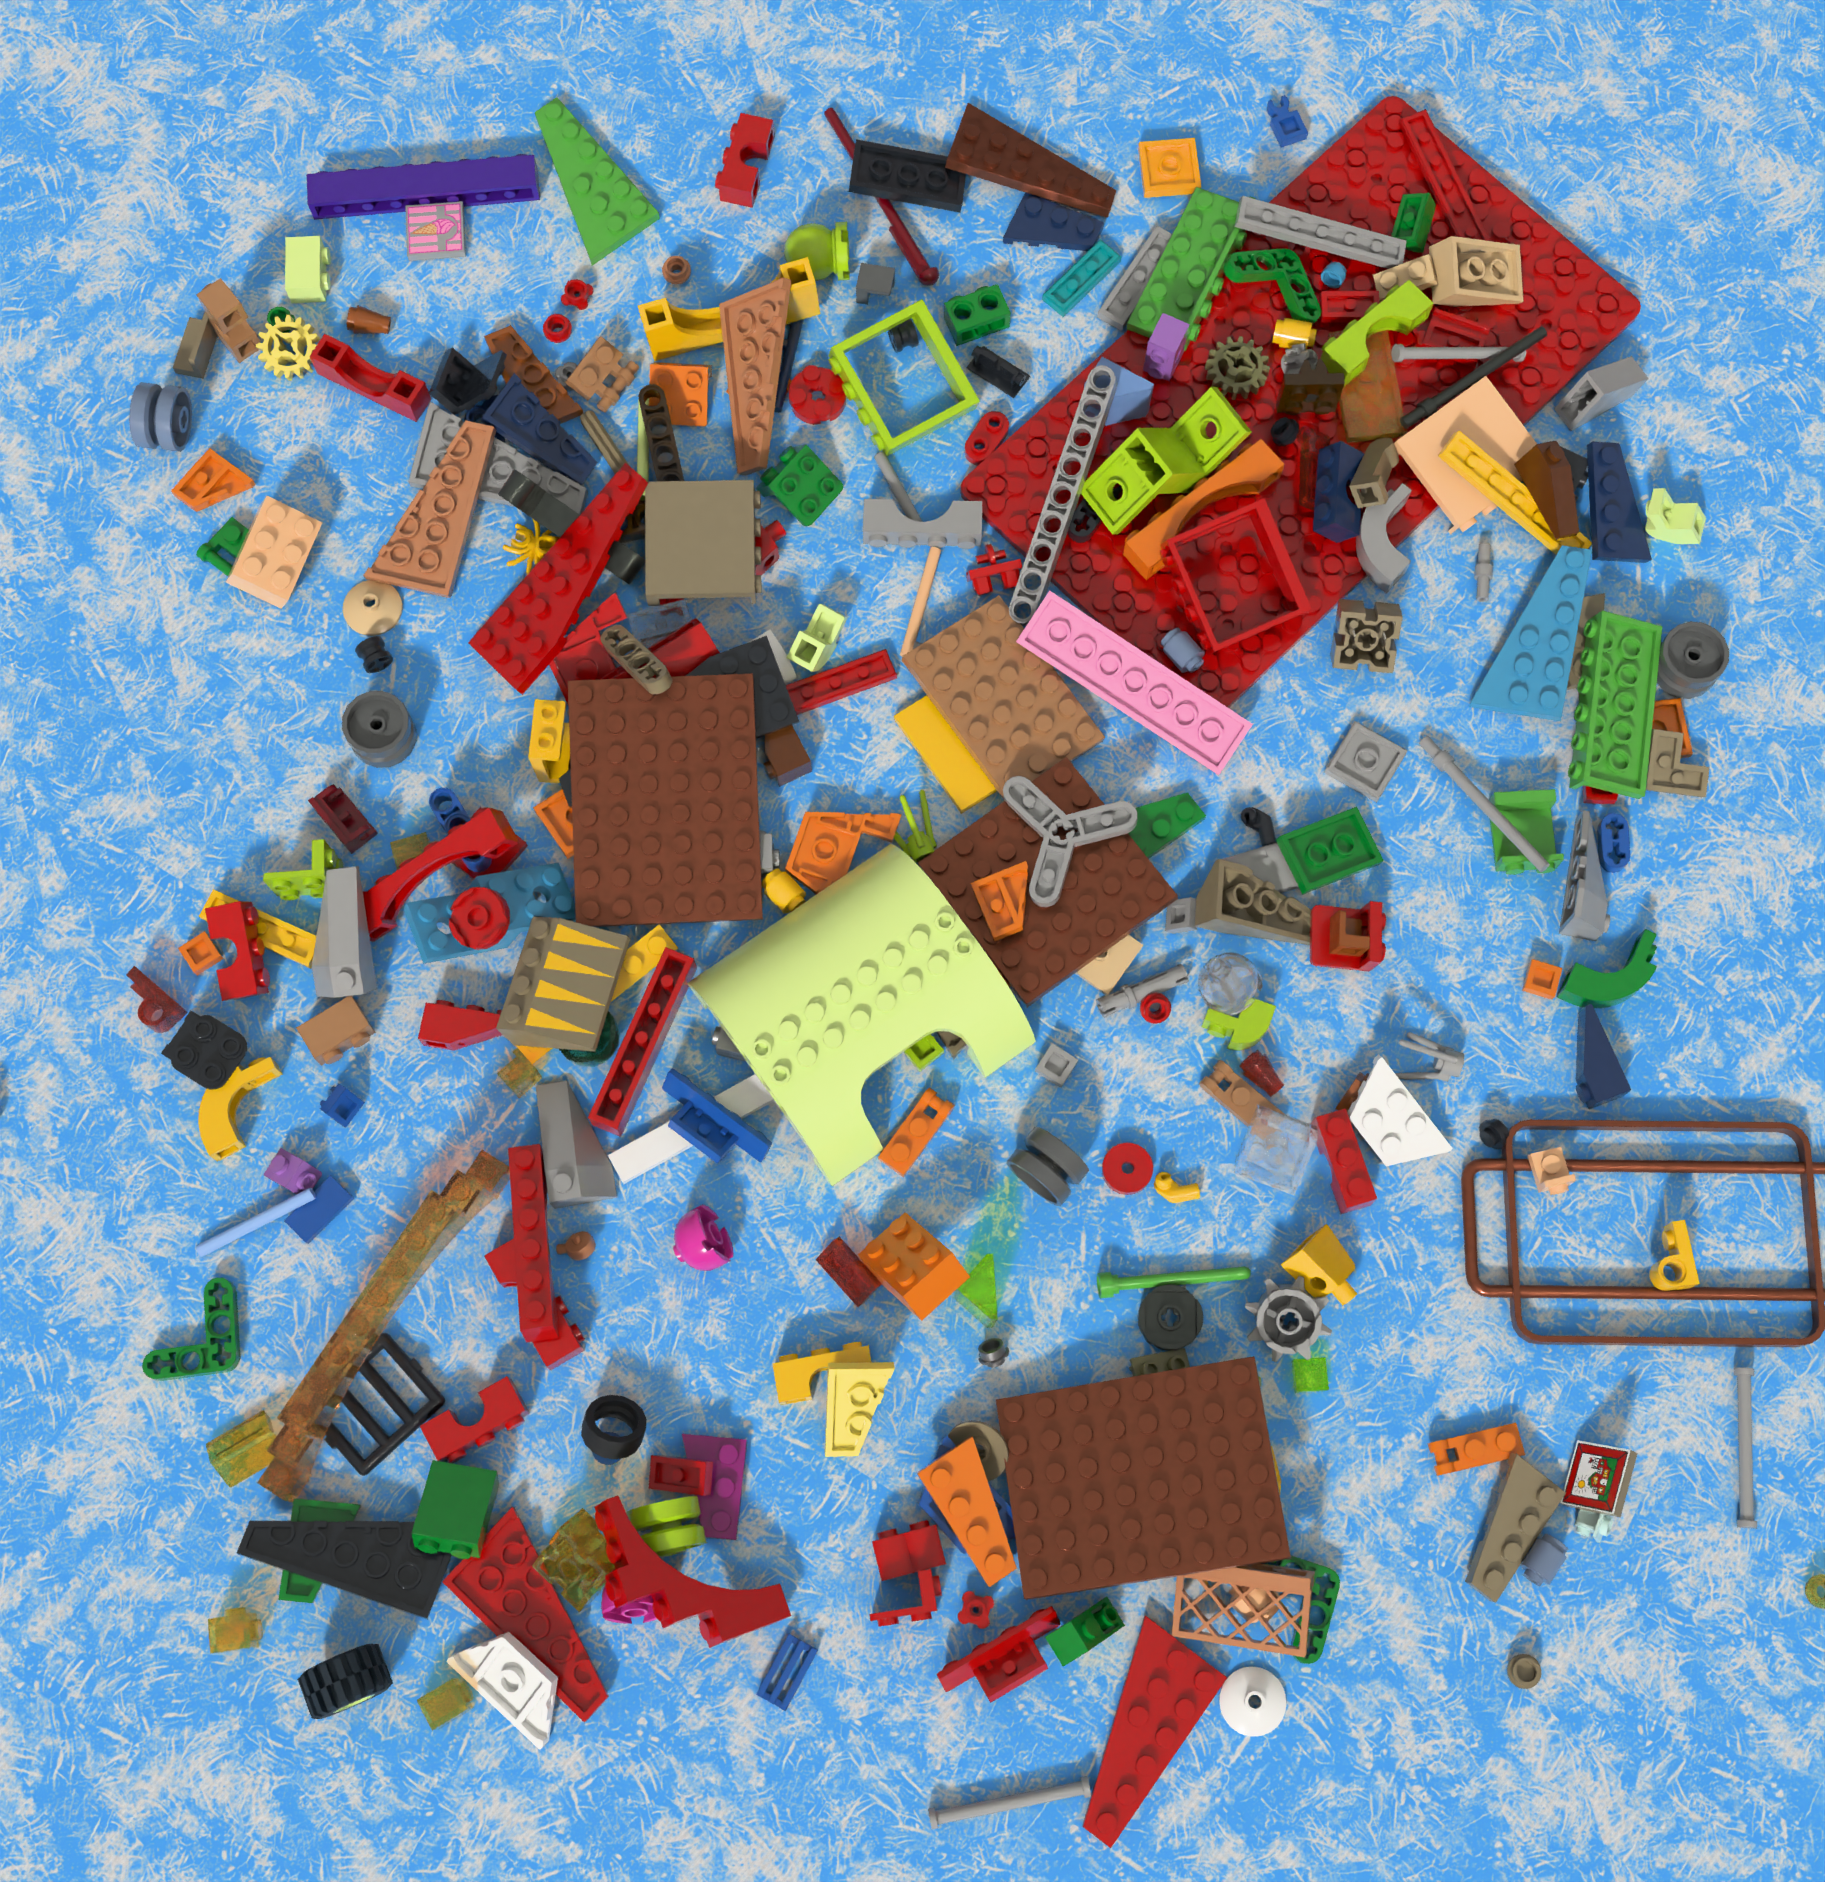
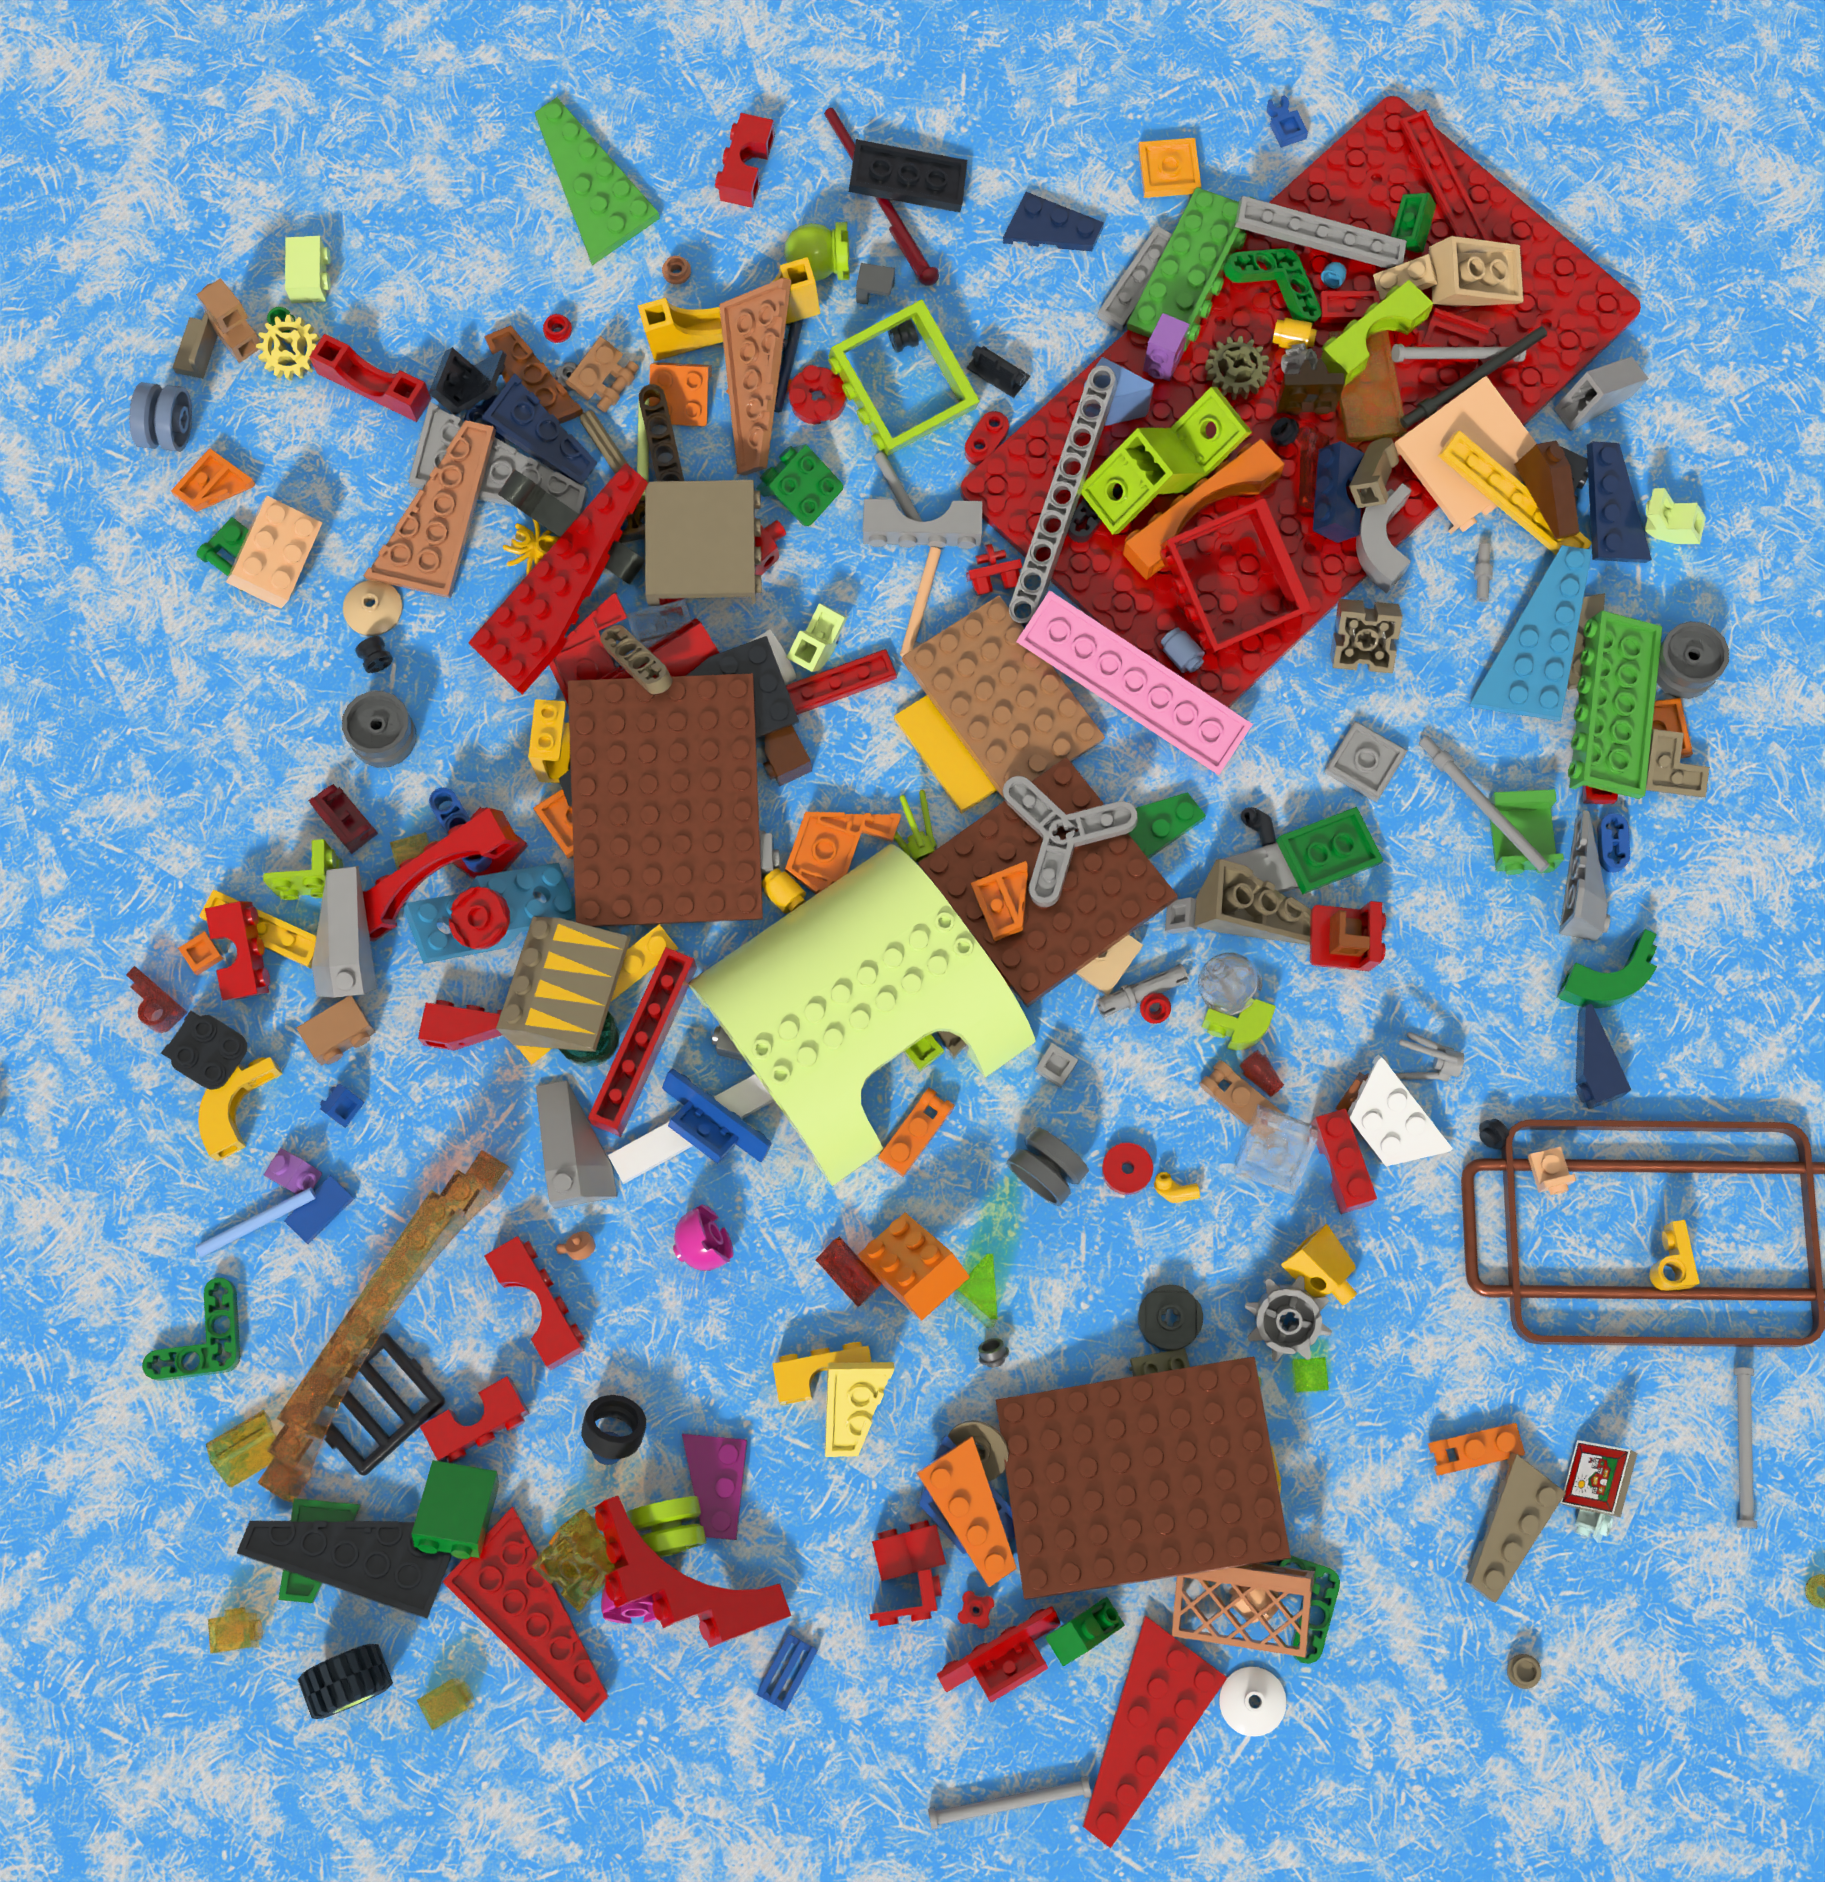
(367, 321): dark orange cone -> none
(393, 188): dark purple brick -> none
(435, 231): tile -> none
(512, 1683): white wing -> none
(519, 1074): clear yellow panel -> none
(531, 1242): red arch -> none
(573, 287): red plate -> none
(680, 1475): red plate -> none
(980, 320): green brick -> none
(1008, 158): copper wing -> none
(1081, 278): teal tile -> none
(1111, 1284): bright green piece -> none
(1542, 979): orange plate -> none
(1544, 1560): sand blue brick -> none

